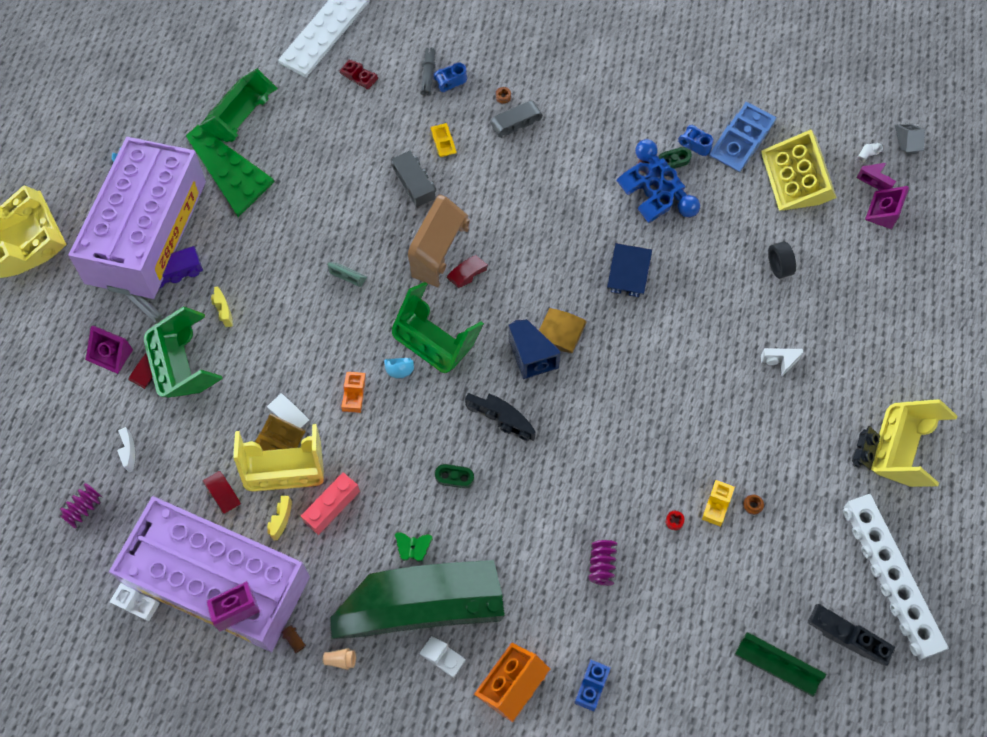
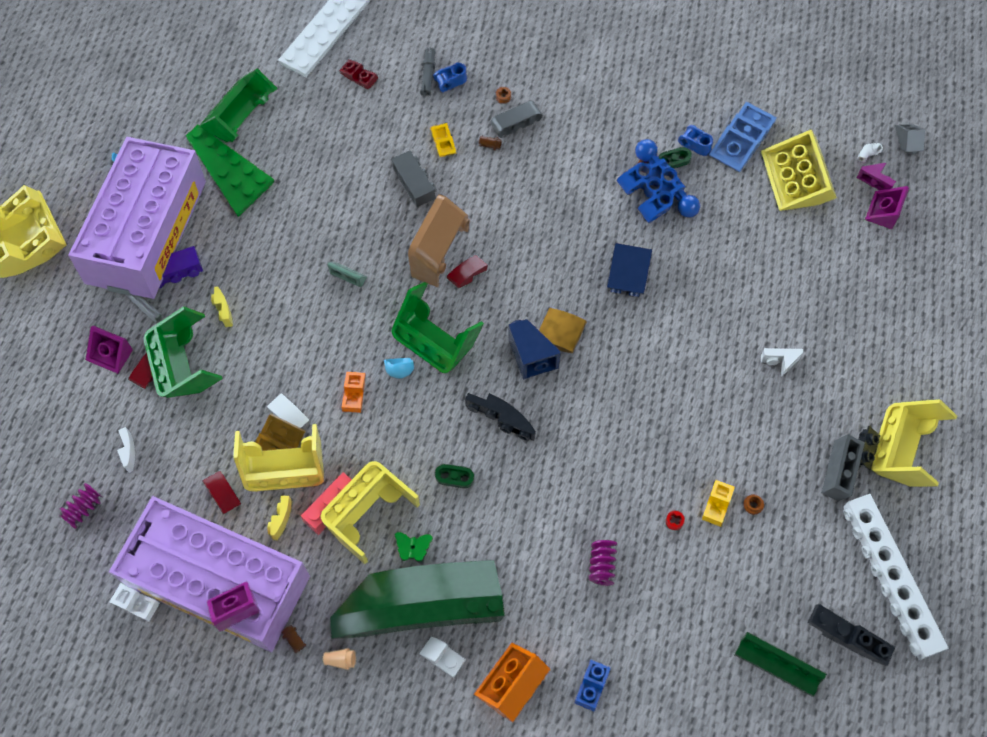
(357, 498): none -> light yellow windscreen
(494, 143): none -> reddish brown pin
(782, 259): black tyre -> none
(843, 467): none -> dark grey brick

